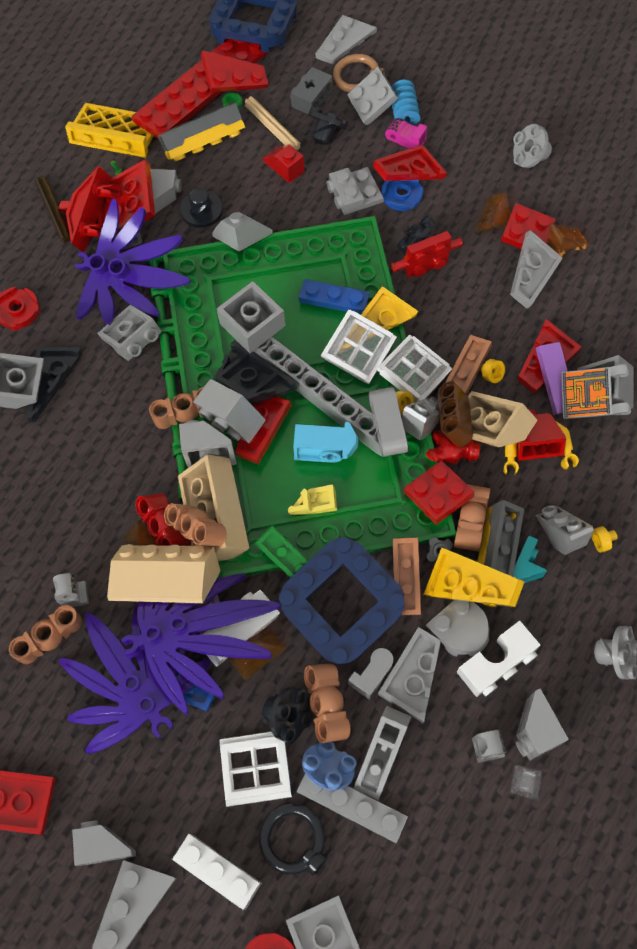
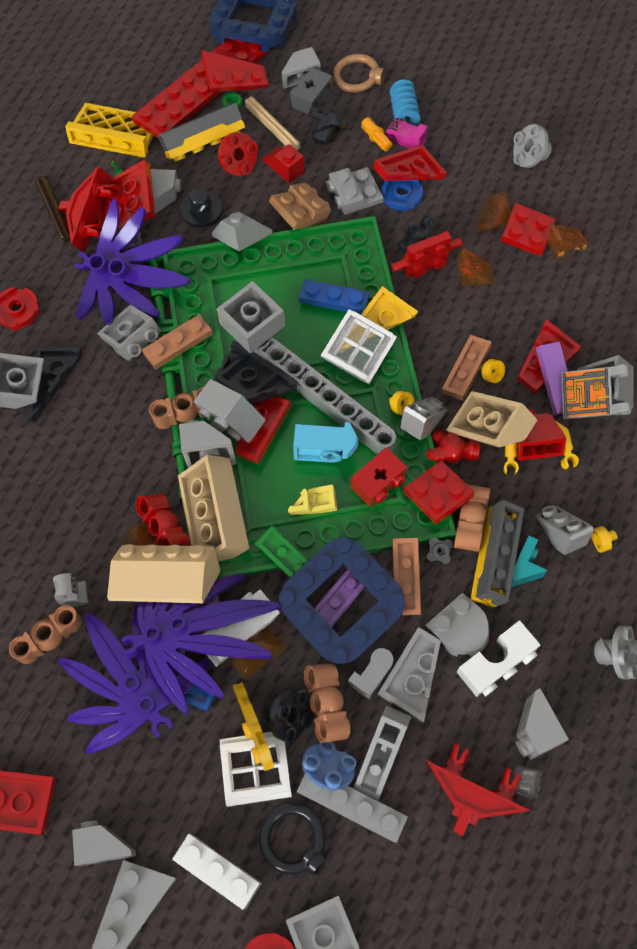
(177, 341): none -> nougat plate
(195, 525): nougat piece -> none
(237, 154): none -> red plate
(253, 730): none -> yellow wing
(298, 65): none -> light grey slope
(301, 206): none -> medium nougat plate
(339, 598): none -> medium lavender tile
(343, 38): light grey wing -> none
(372, 96): light grey plate -> none
(376, 134): none -> light orange axle
(384, 466): none -> red brick
(388, 422): light grey beam -> none
(414, 368): clear piece -> none
(455, 414): reddish brown beam -> none
(470, 799): none -> red connector
(471, 581): yellow wing -> none
(474, 269): none -> clear orange slope
(489, 746): light grey leg -> none
(534, 269): light grey wing -> none

